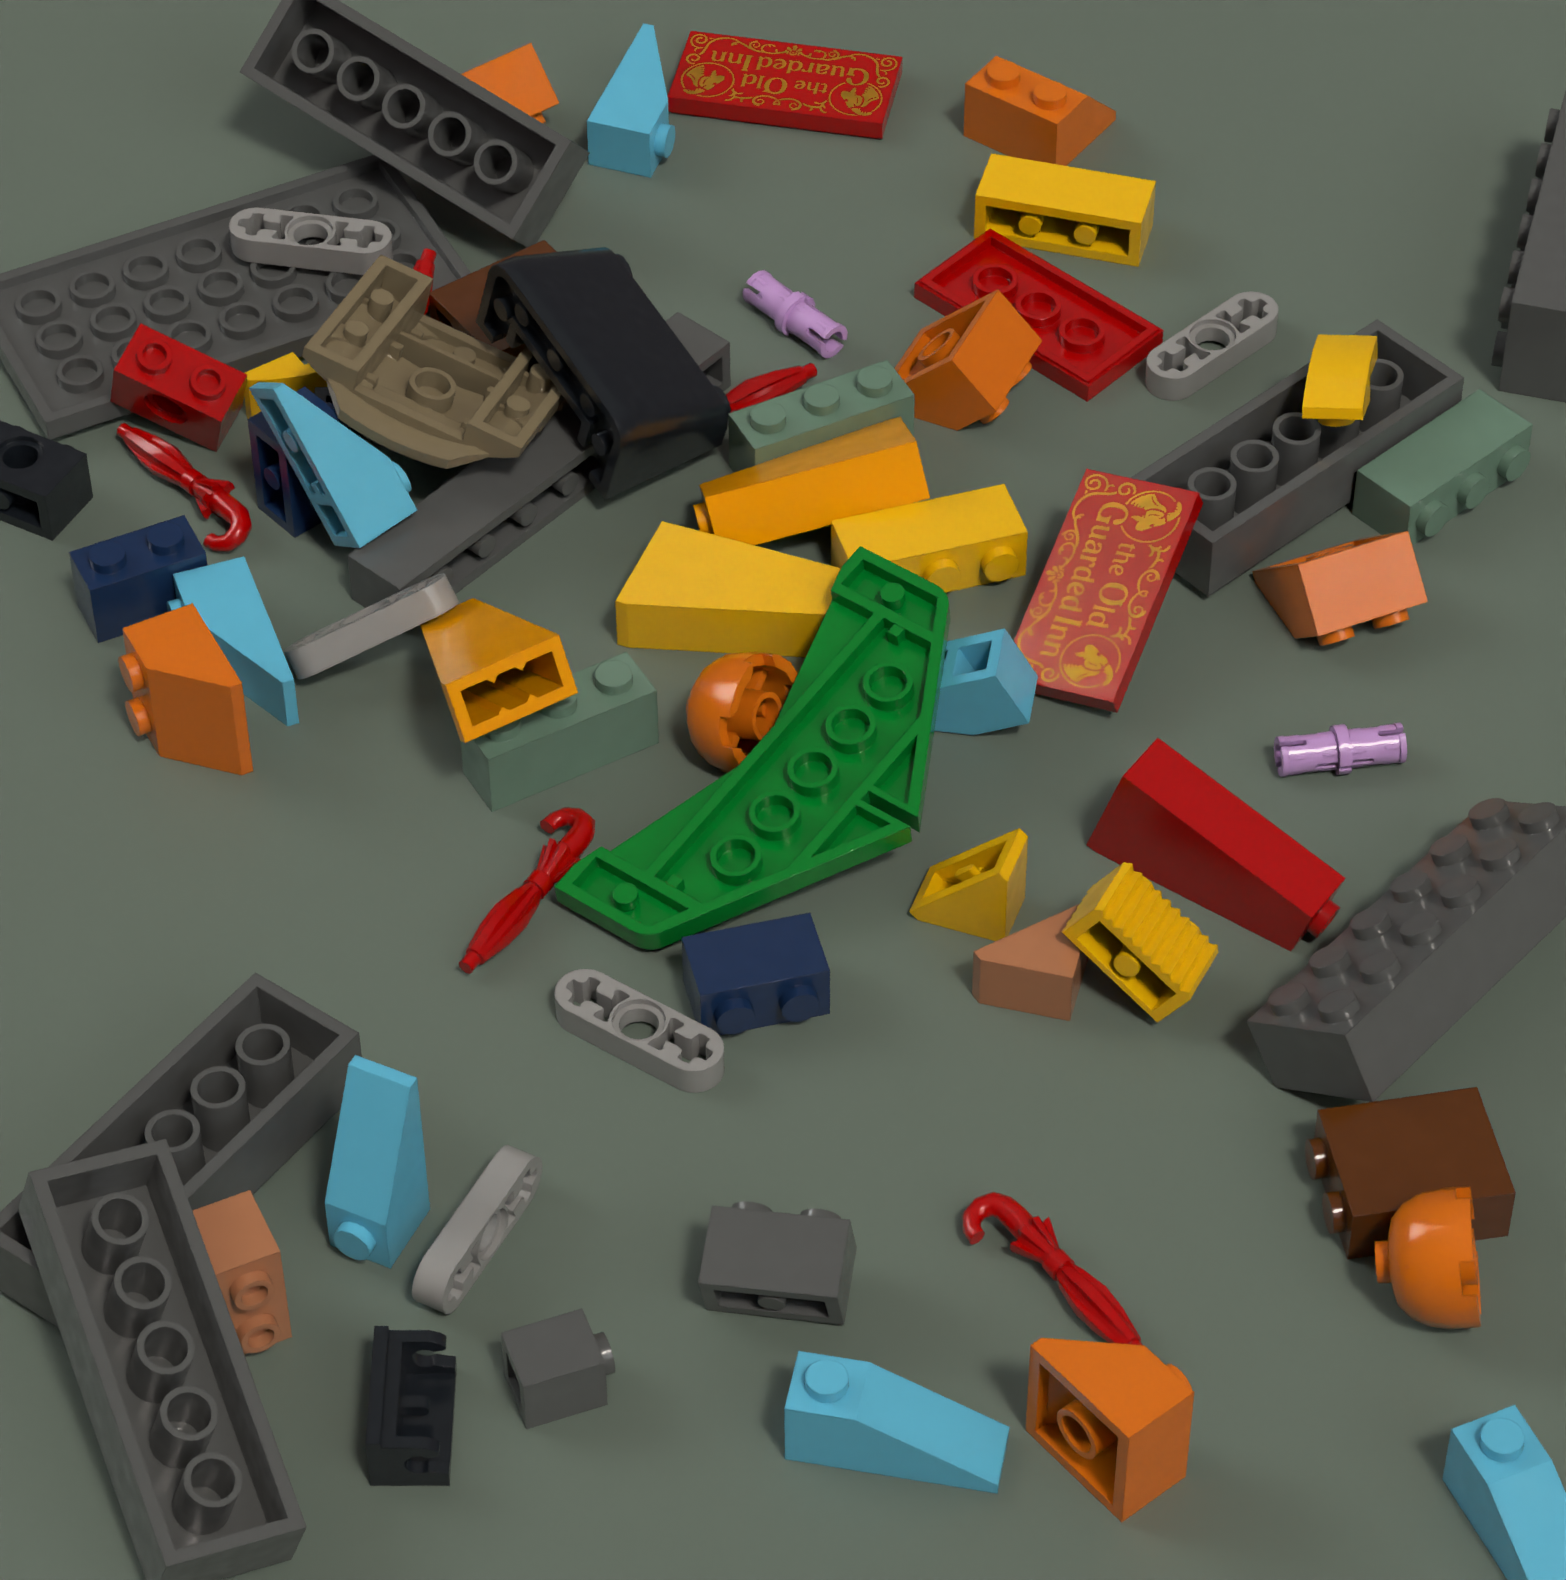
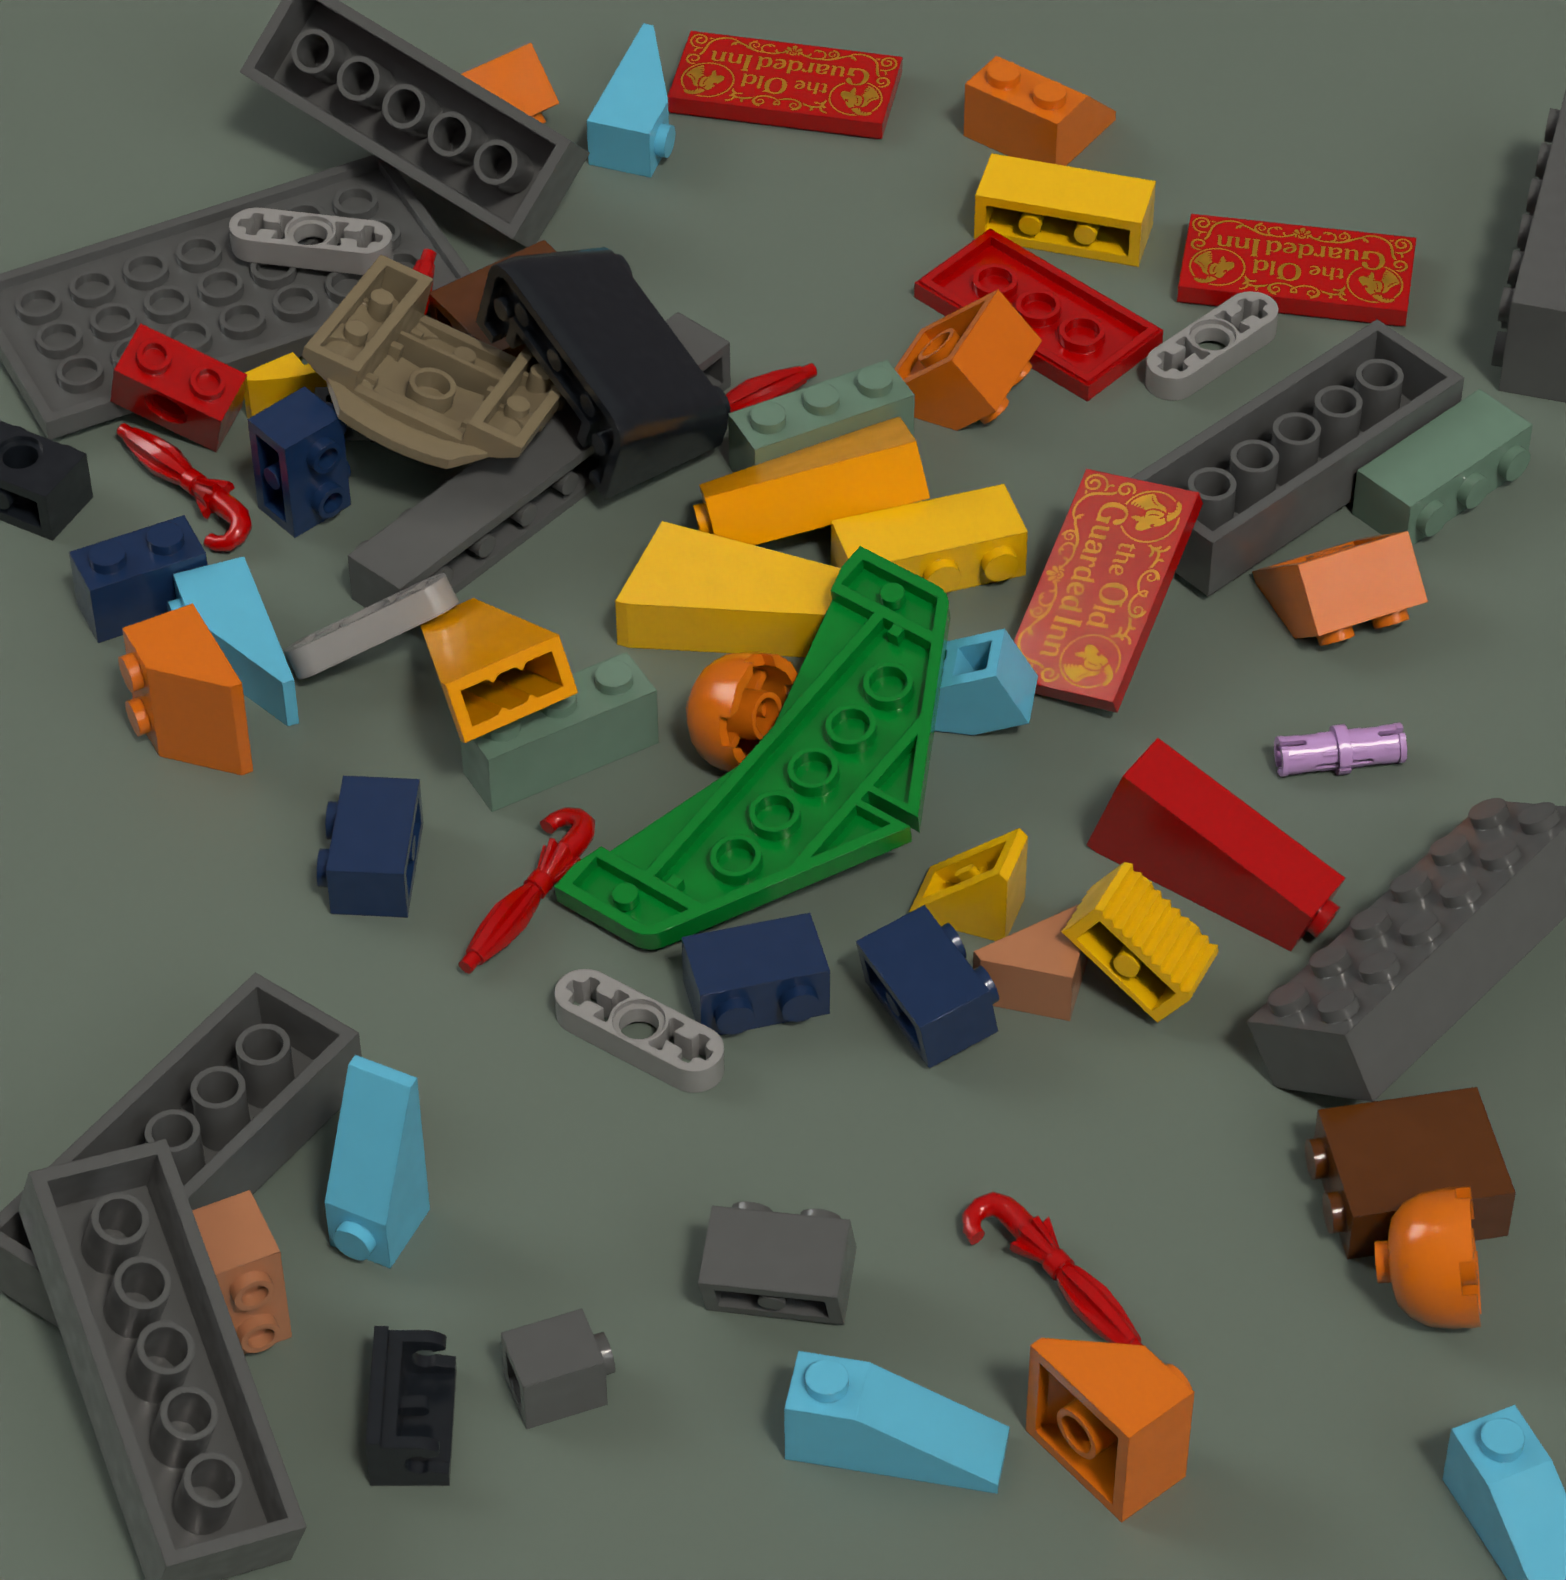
(344, 476): medium azure slope -> none
(372, 846): none -> dark blue brick
(477, 1229): light grey beam -> none
(795, 314): lavender pin -> none
(929, 985): none -> dark blue brick
(1299, 267): none -> red tile
(1339, 379): yellow slope -> none

